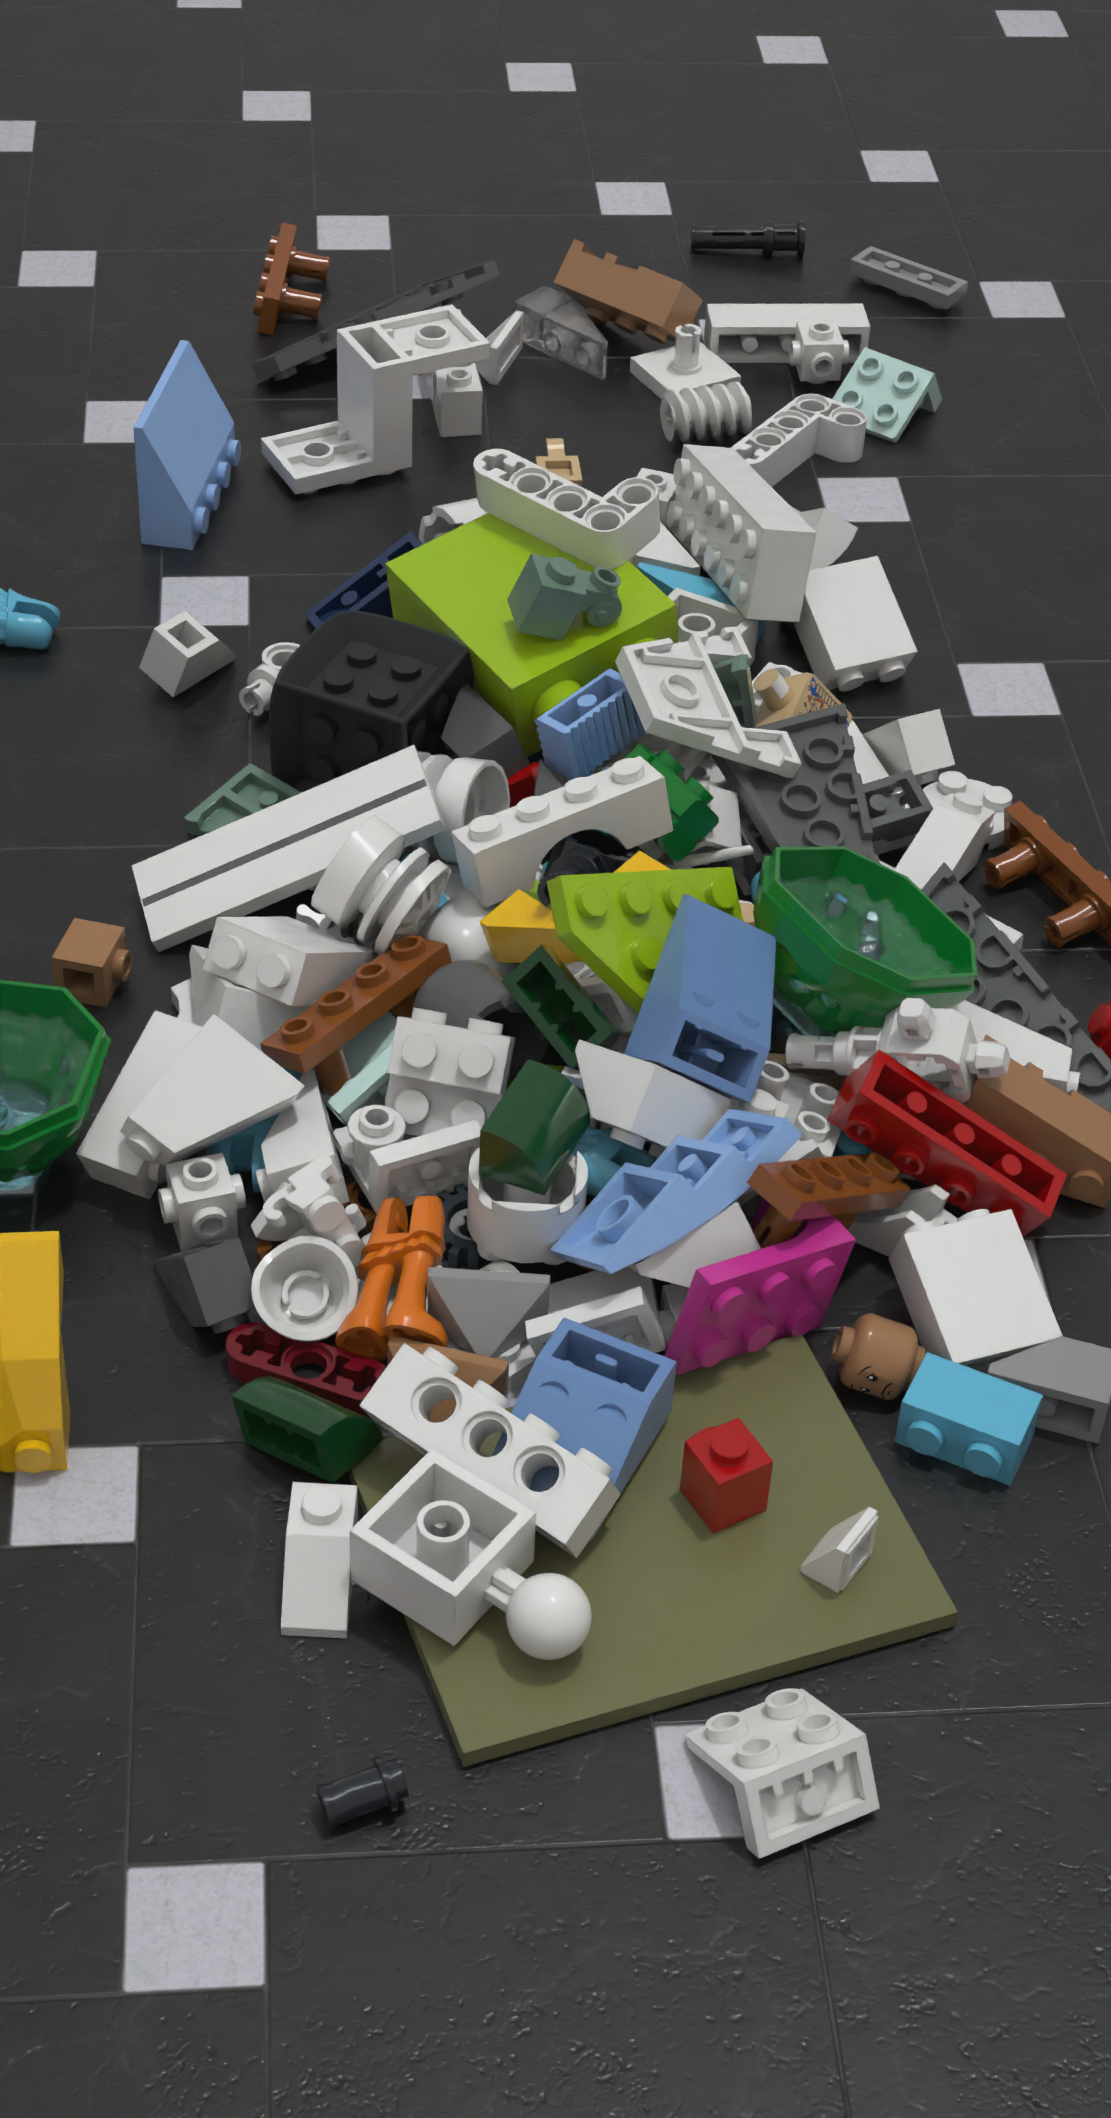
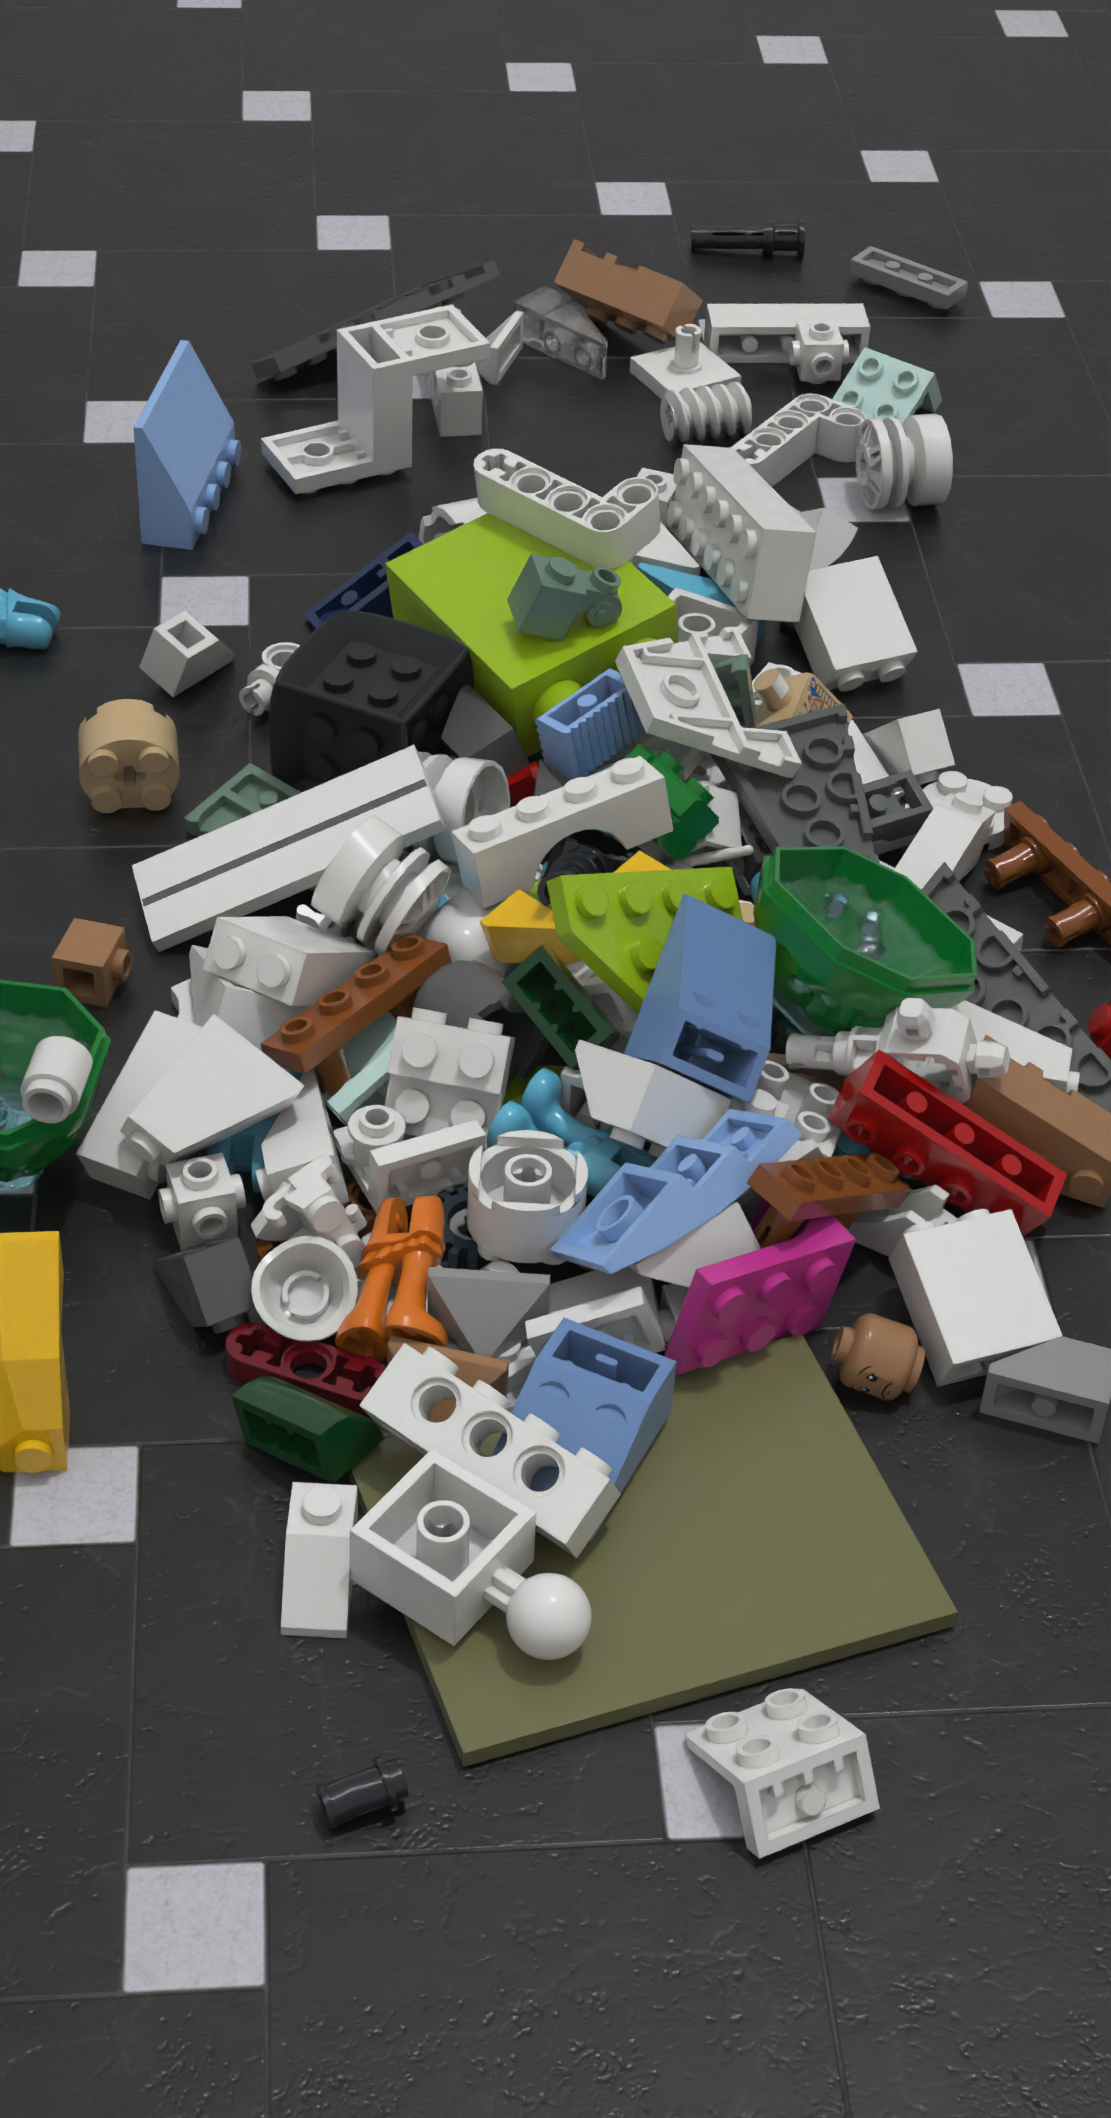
(55, 1079): none -> white brick
(128, 757): none -> tan brick
(273, 293): dark orange plate -> none
(533, 1129): dark green brick -> none
(559, 464): tan plate -> none
(725, 1474): red brick -> none
(842, 1551): white slope -> none
(904, 461): none -> white wheel
(968, 1418): medium azure brick -> none

